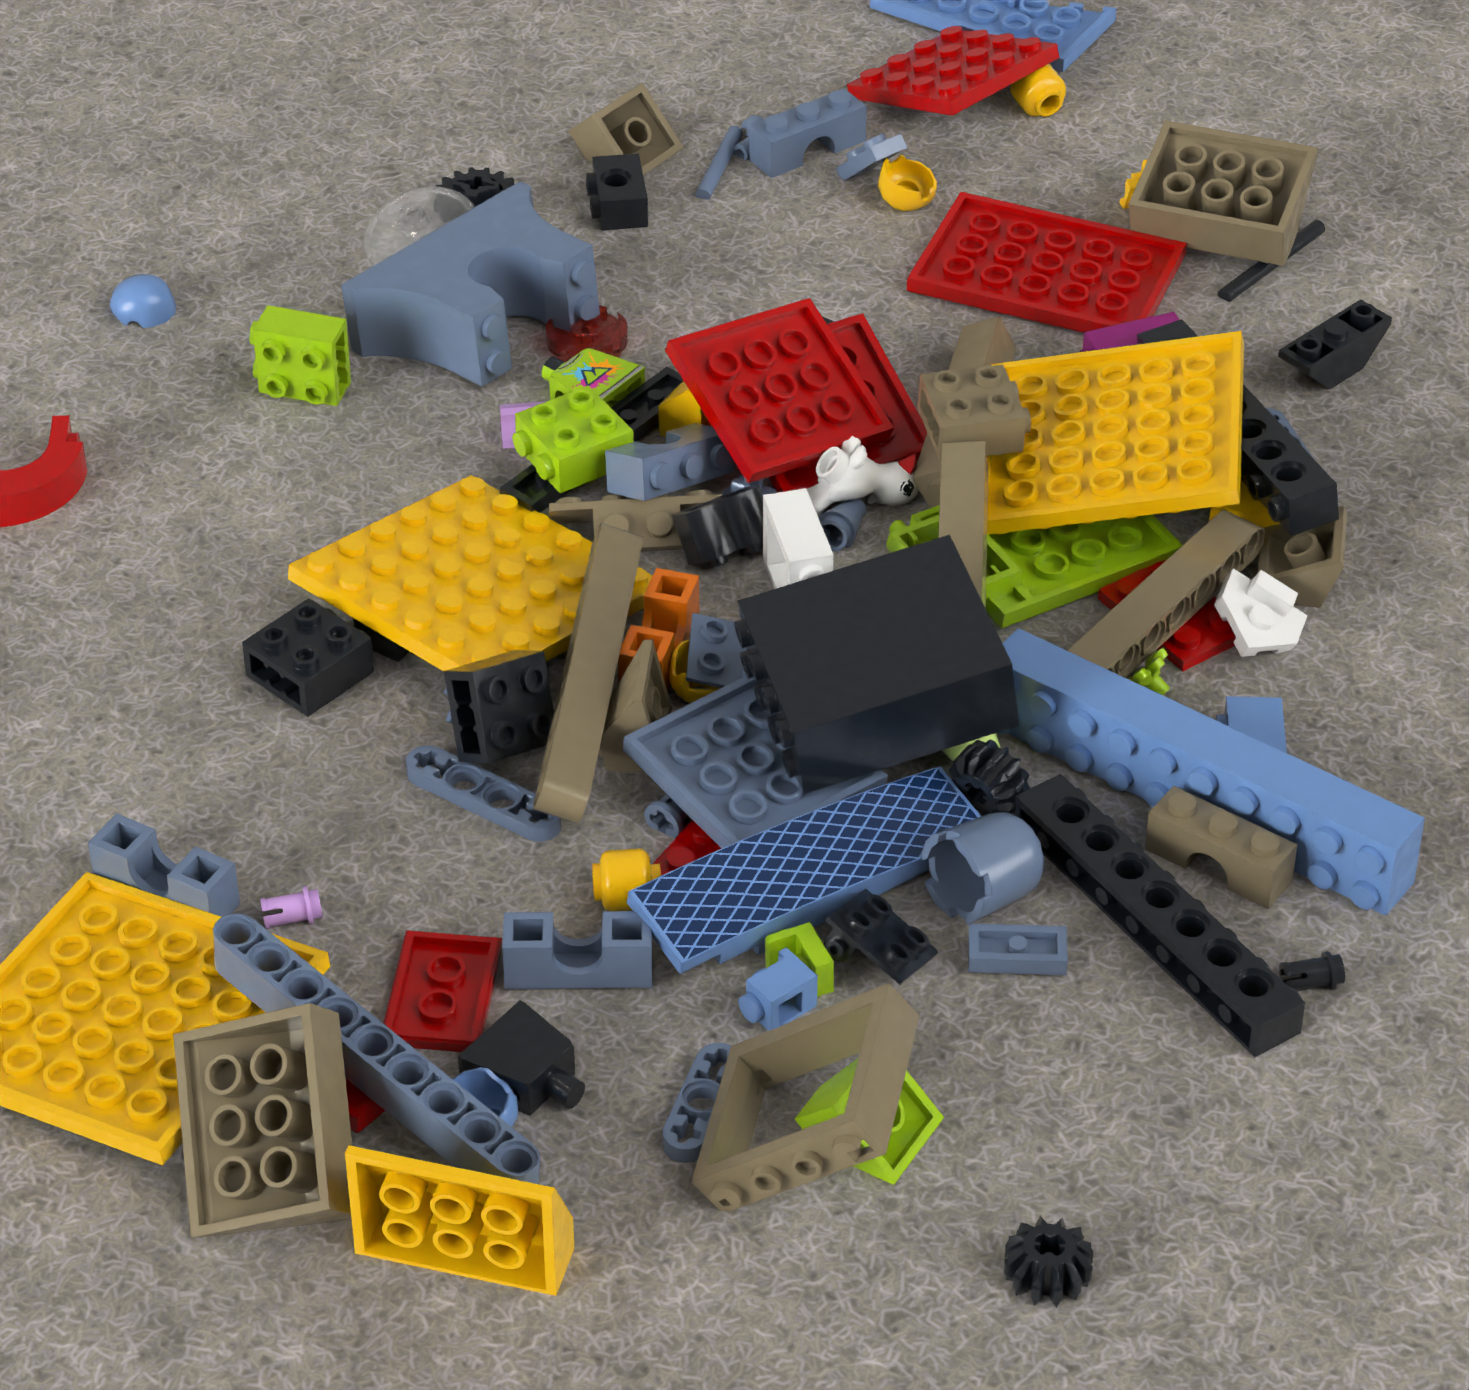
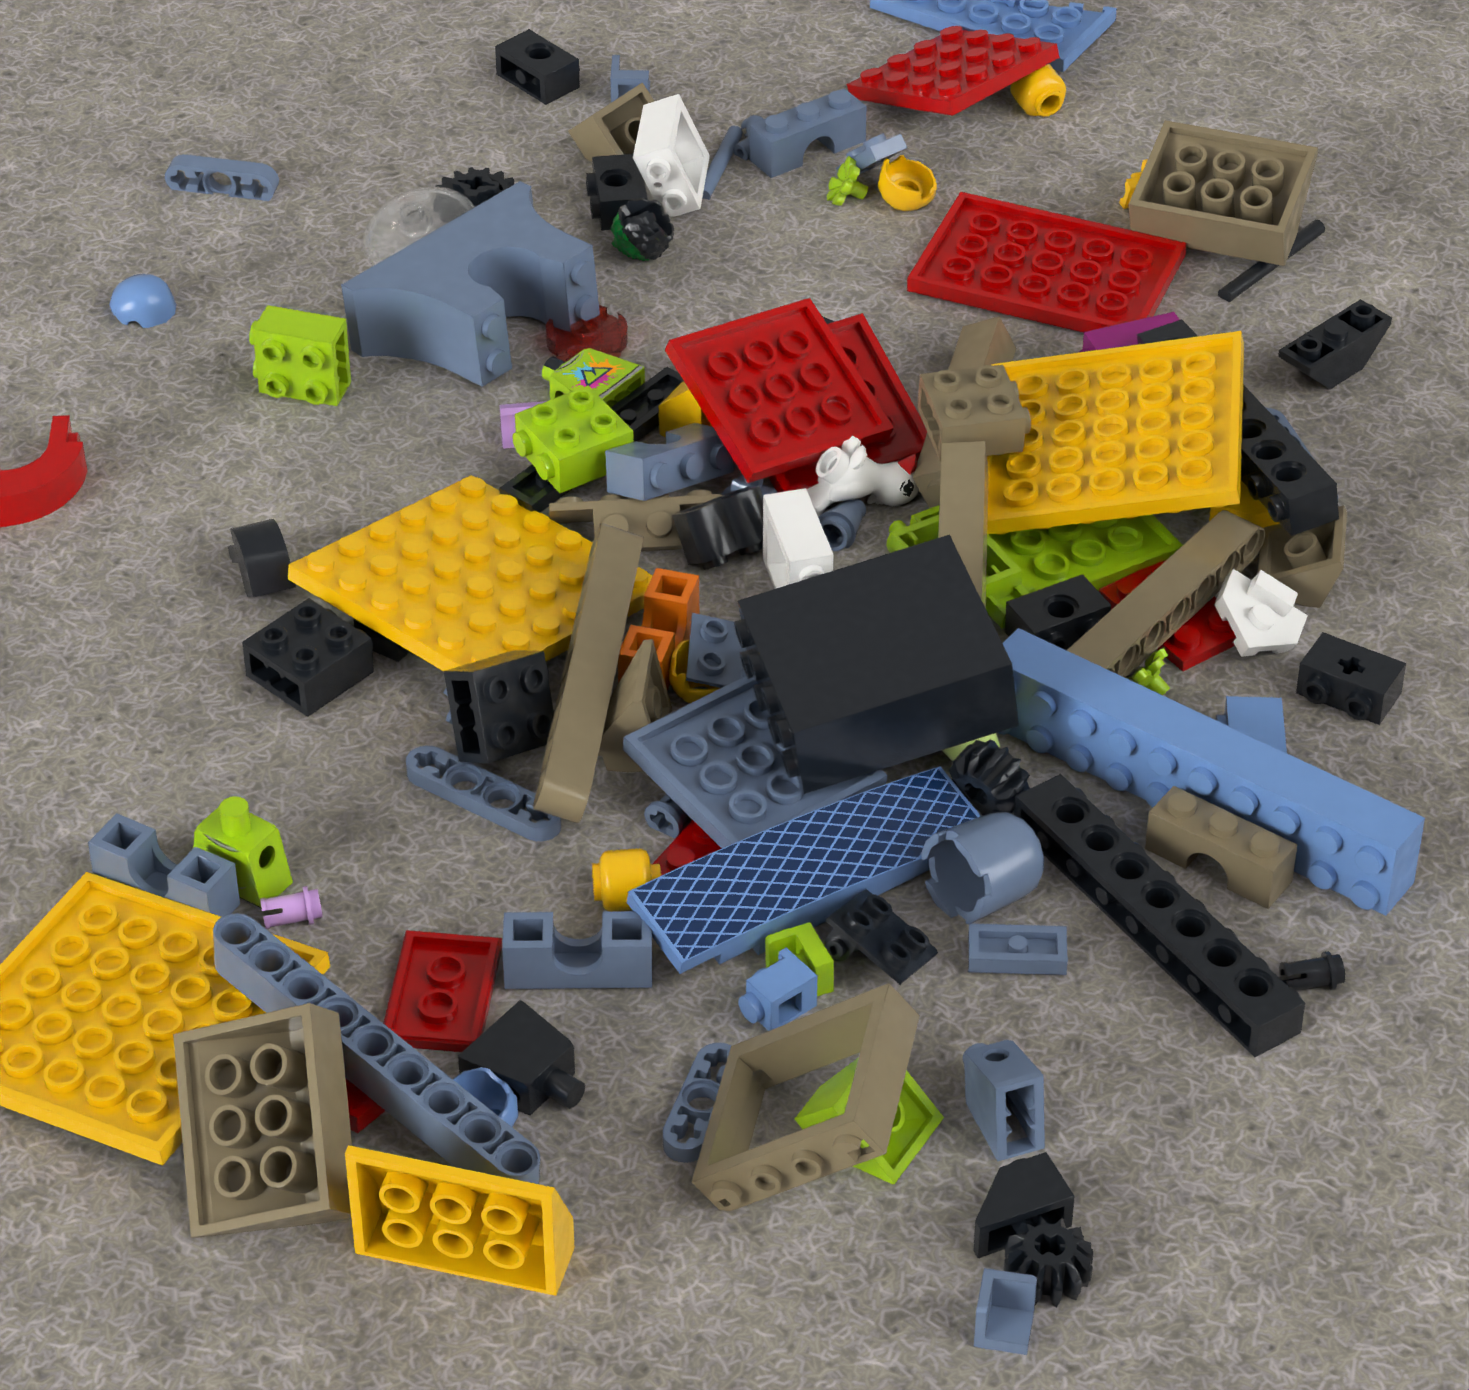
(238, 171): none -> sand blue beam
(251, 845): none -> lime torso
(261, 557): none -> black brick
(537, 66): none -> black brick
(625, 80): none -> sand blue panel
(642, 229): none -> black piece
(672, 154): none -> white window
(846, 183): none -> lime plant
(999, 1074): none -> sand blue torso
(1005, 1311): none -> sand blue panel
(1020, 1195): none -> black slope
(1058, 612): none -> black brick
(1350, 678): none -> black brick

